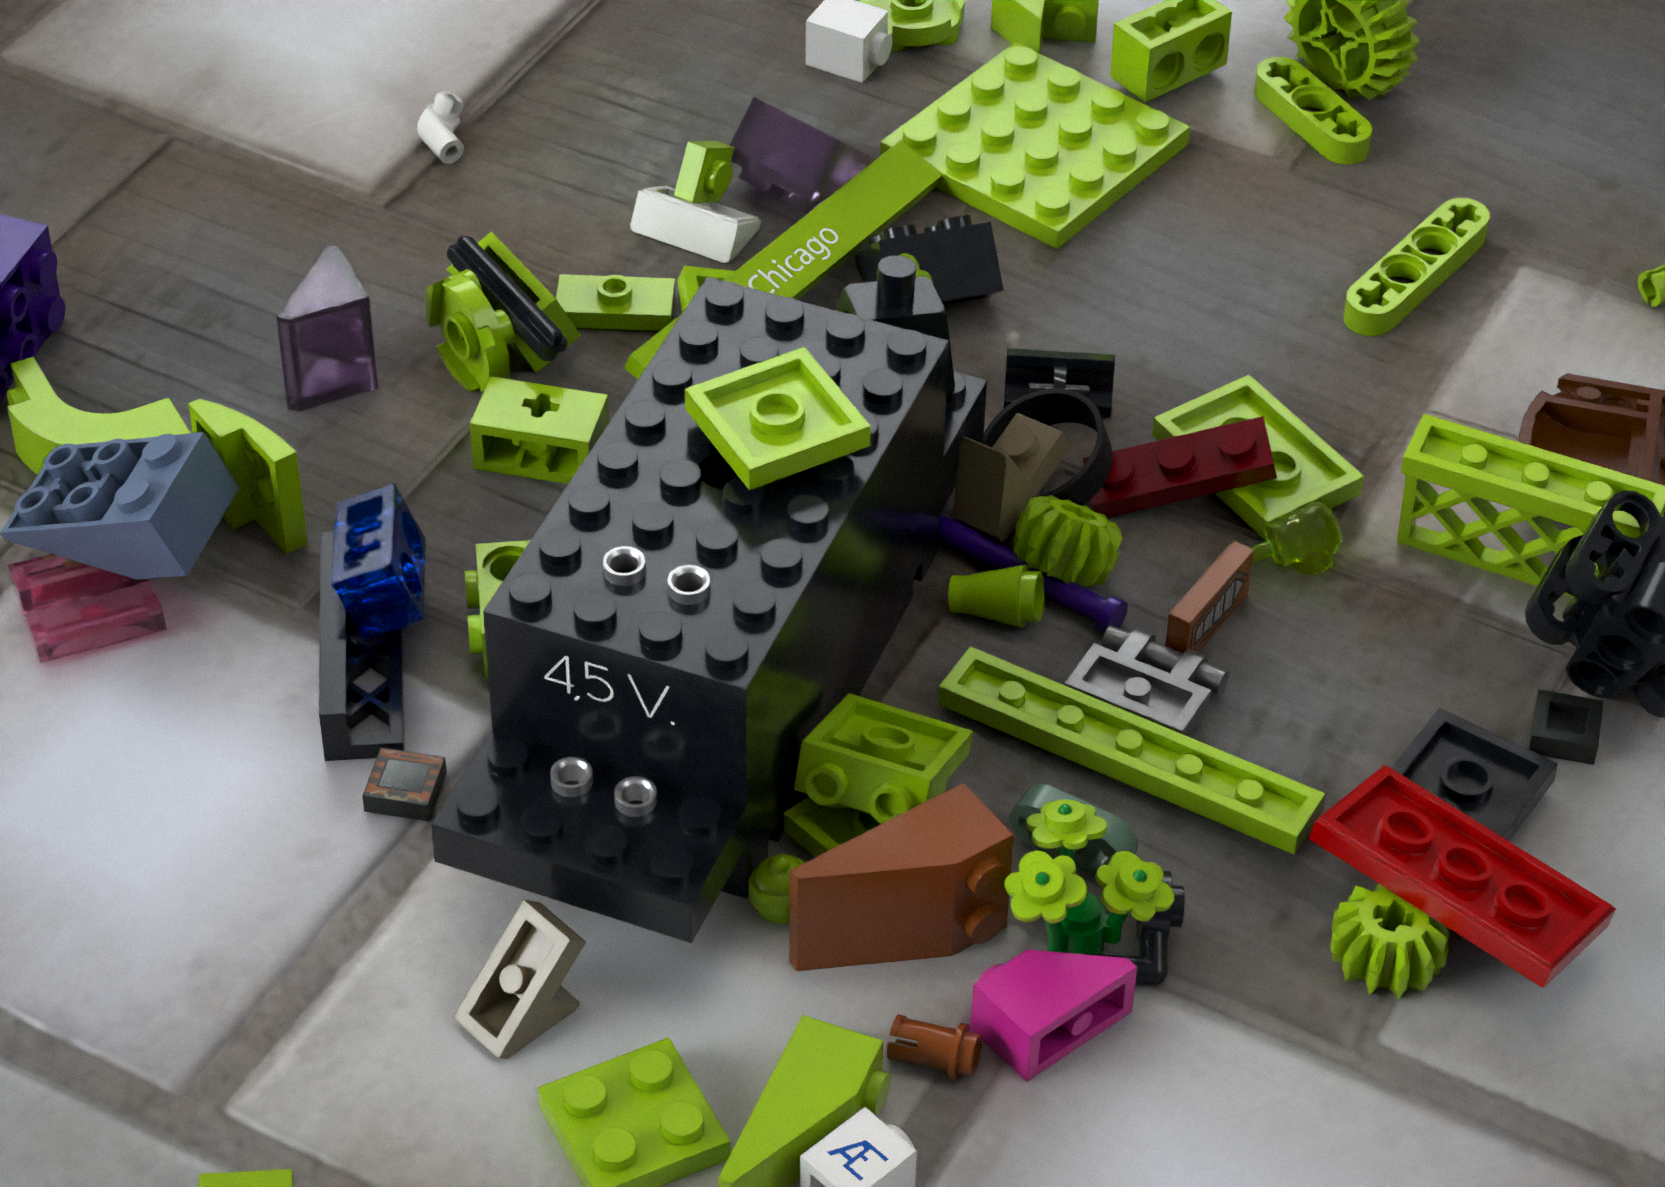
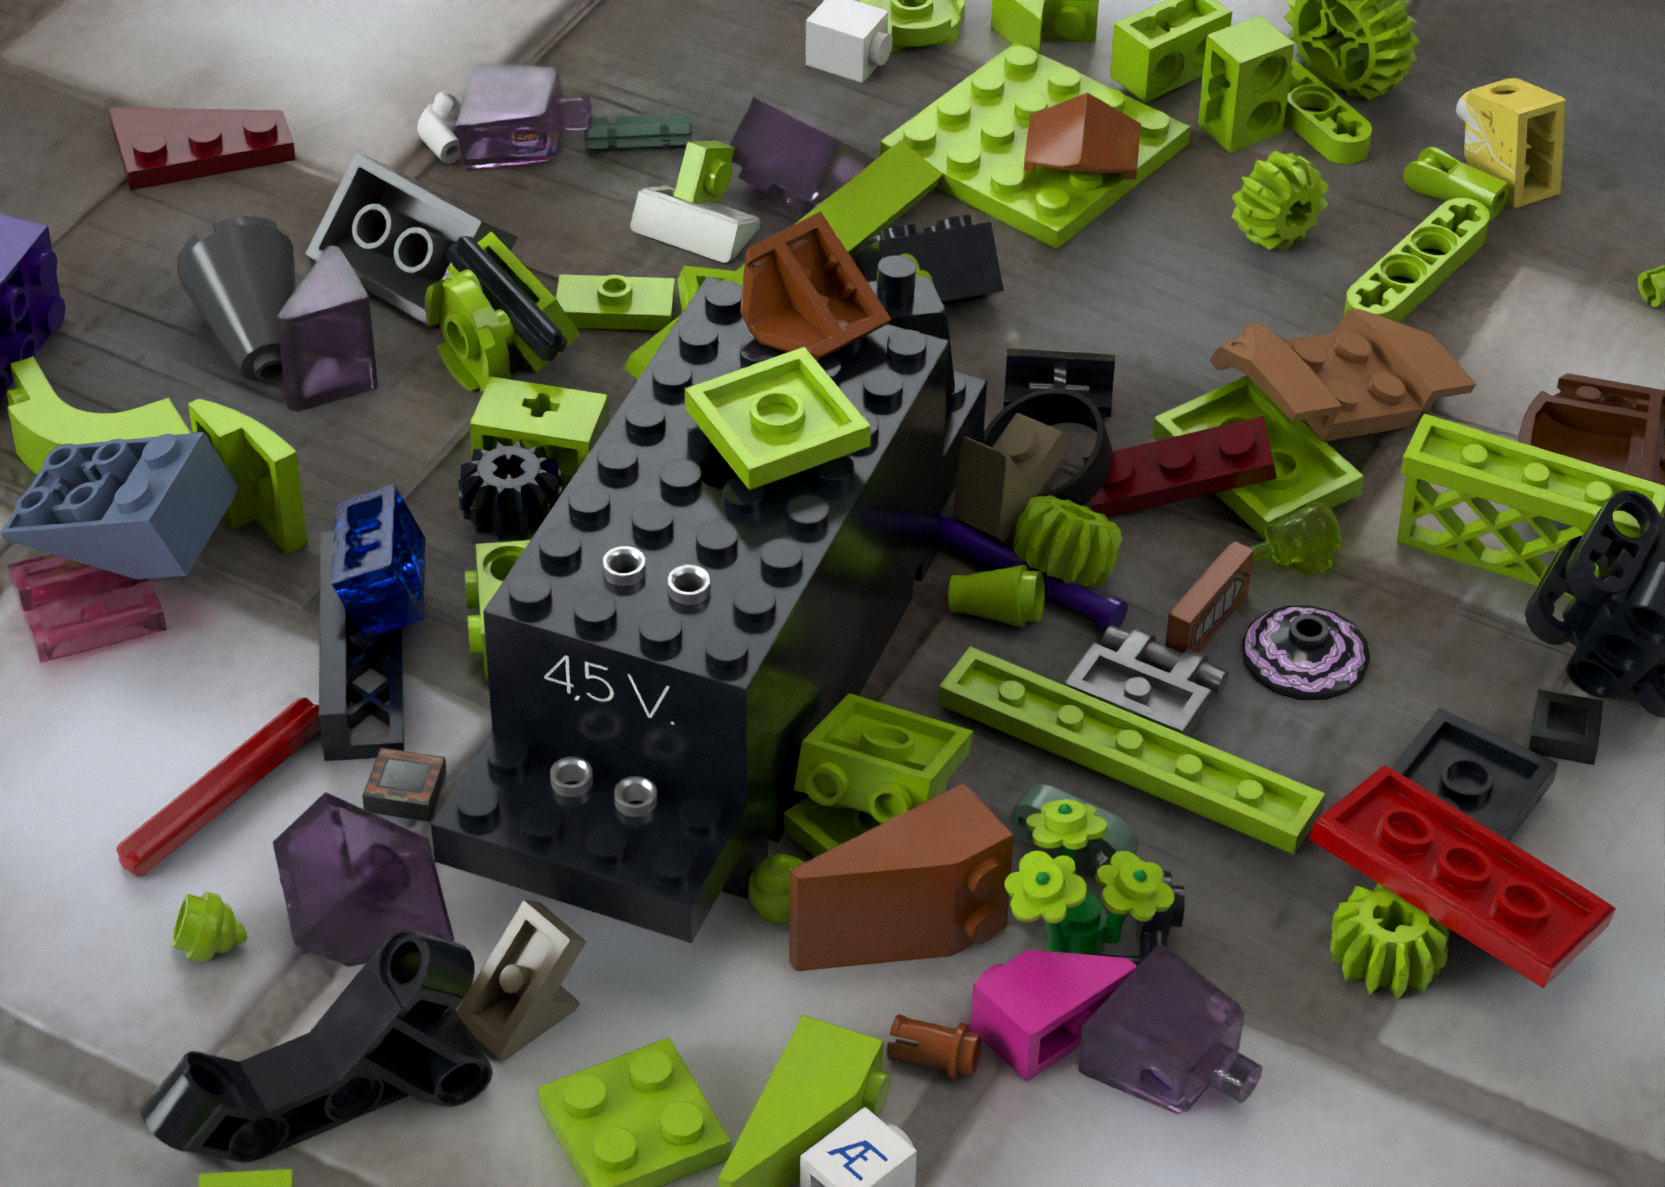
(189, 144): none -> wing
(206, 927): none -> lime plate
(219, 787): none -> red axle
(239, 287): none -> dark grey cone
(356, 881): none -> clear purple slope
(376, 1044): none -> black connector
(396, 232): none -> dark grey slope
(508, 489): none -> black gear
(515, 115): none -> clear purple torso
(639, 131): none -> sand green axle
(807, 291): none -> dark orange slope
(1083, 137): none -> dark orange slope
(1168, 1037): none -> clear purple torso
(1245, 83): none -> lime brick
(1279, 200): none -> lime gear
(1305, 652): none -> dish
(1350, 381): none -> medium nougat piece
(1447, 178): none -> lime bar
(1516, 136): none -> light yellow torso

